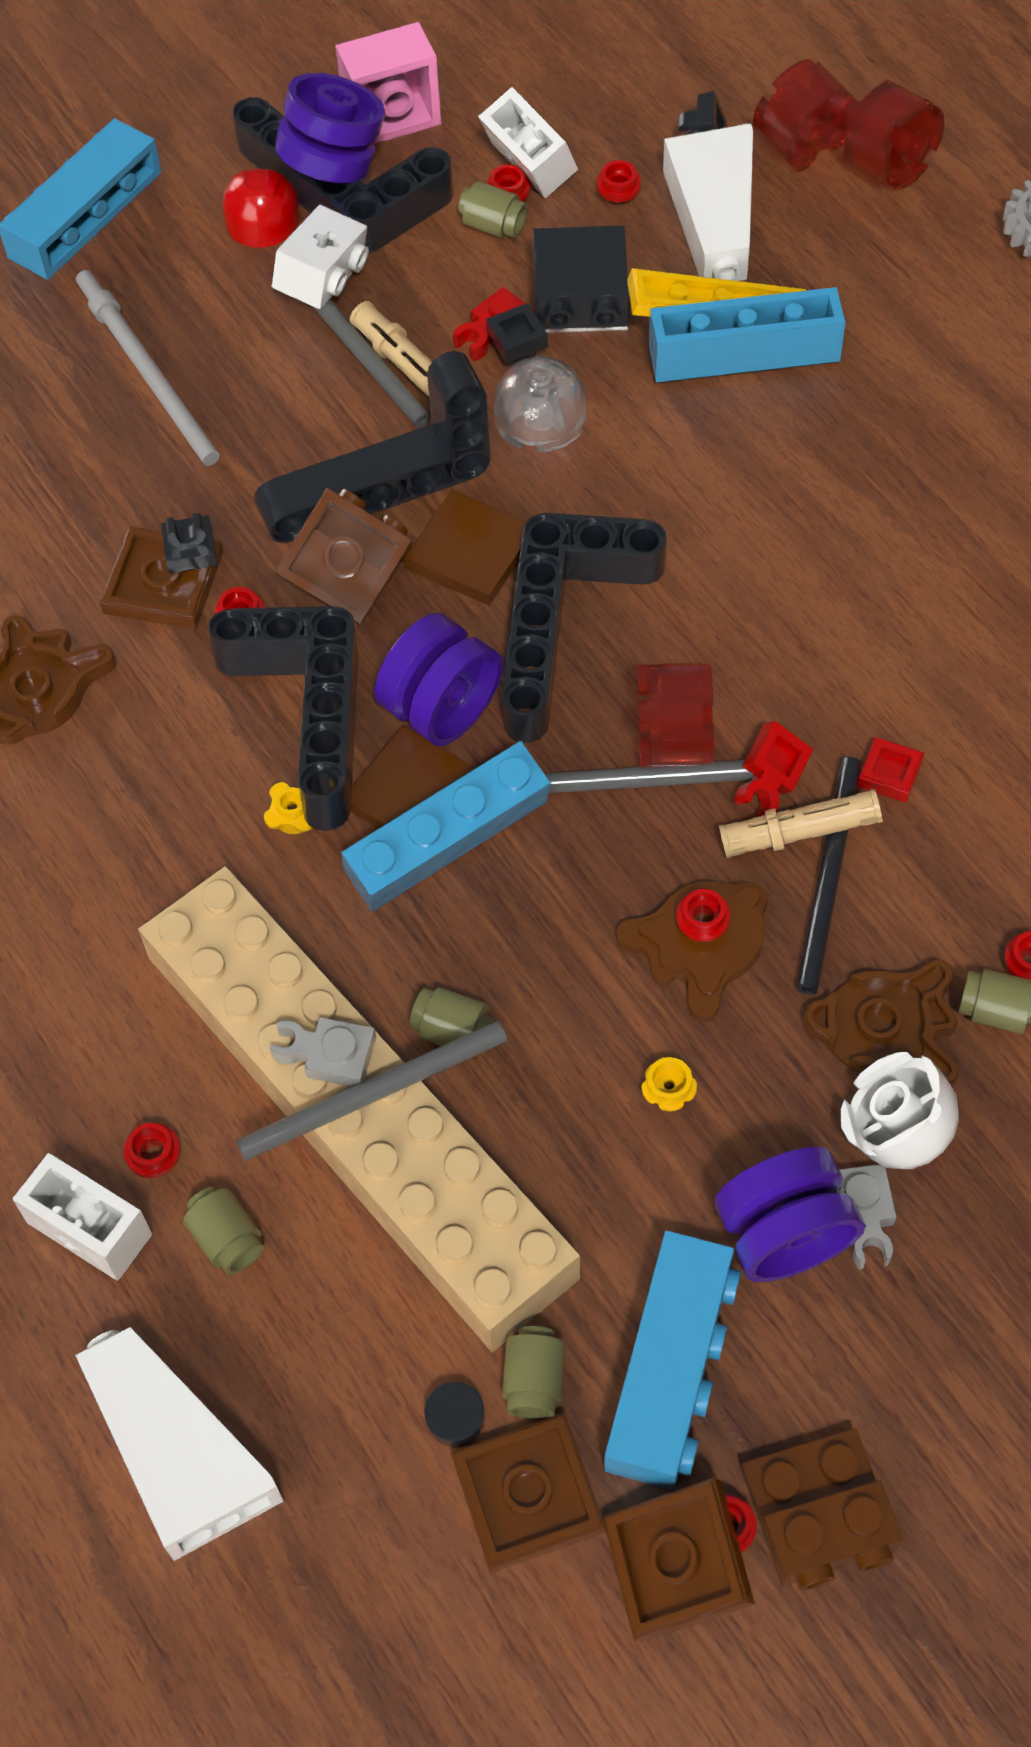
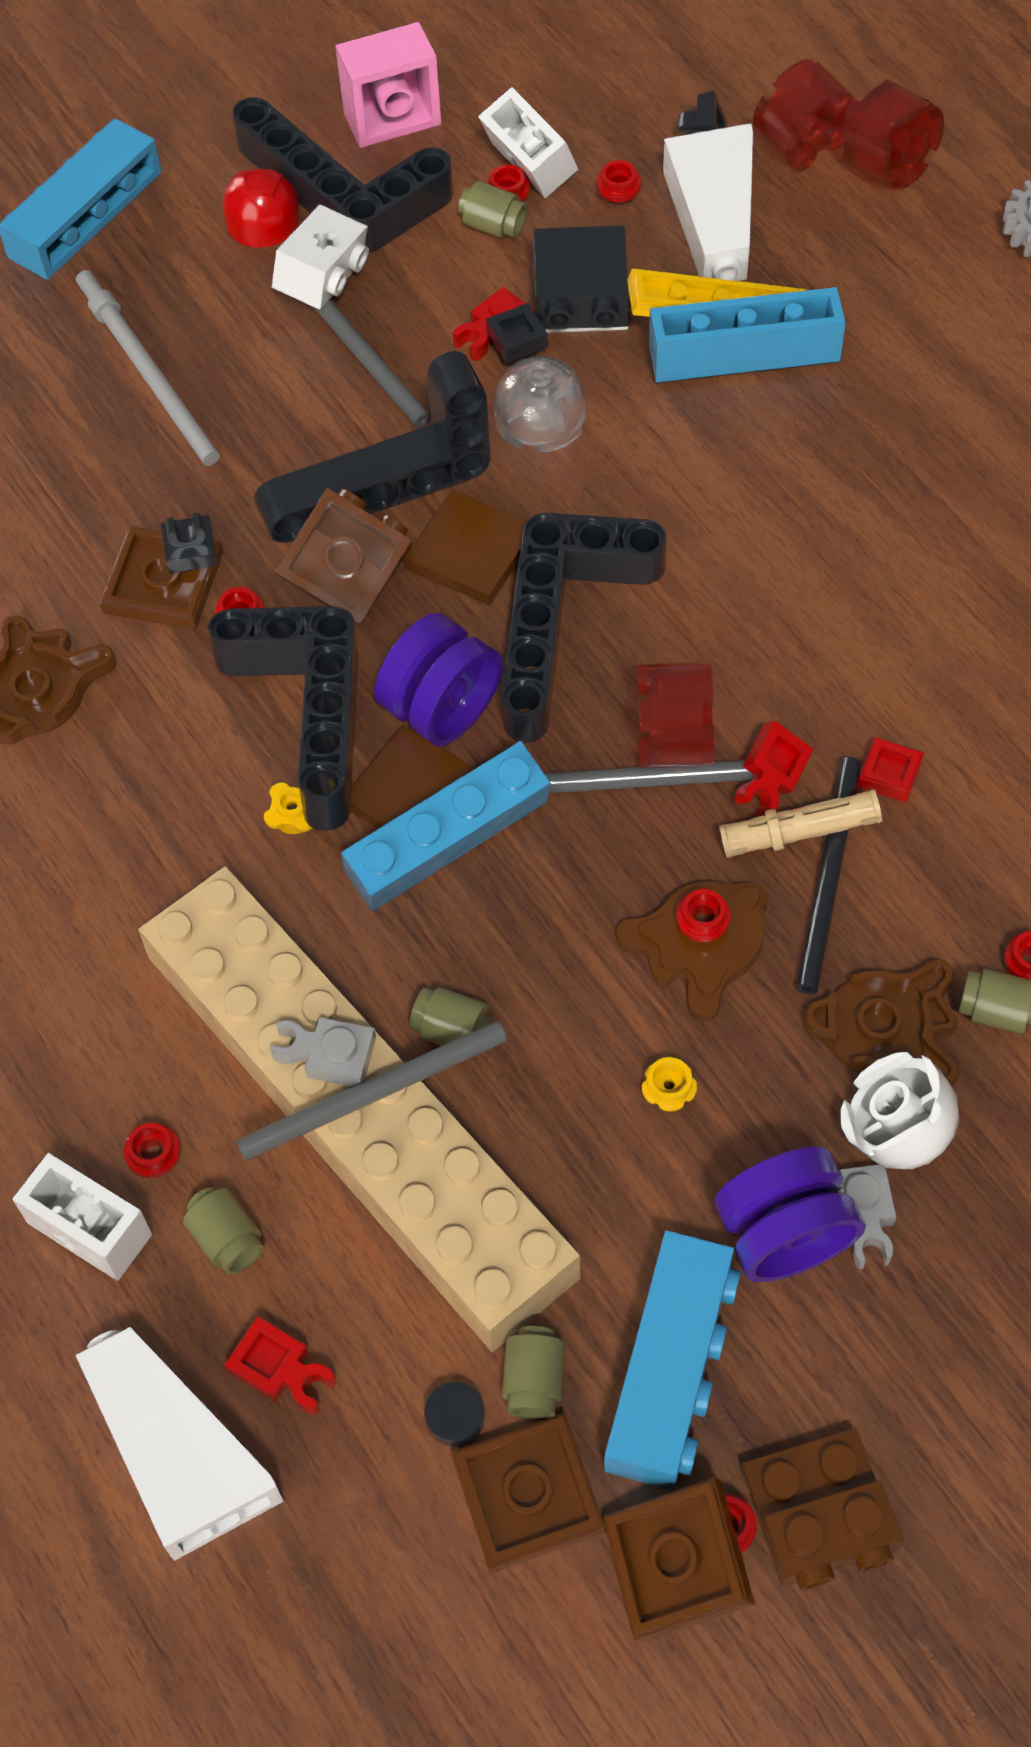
(273, 1361): none -> red plate
(329, 127): dark purple wheel -> none
(372, 324): tan pin -> none

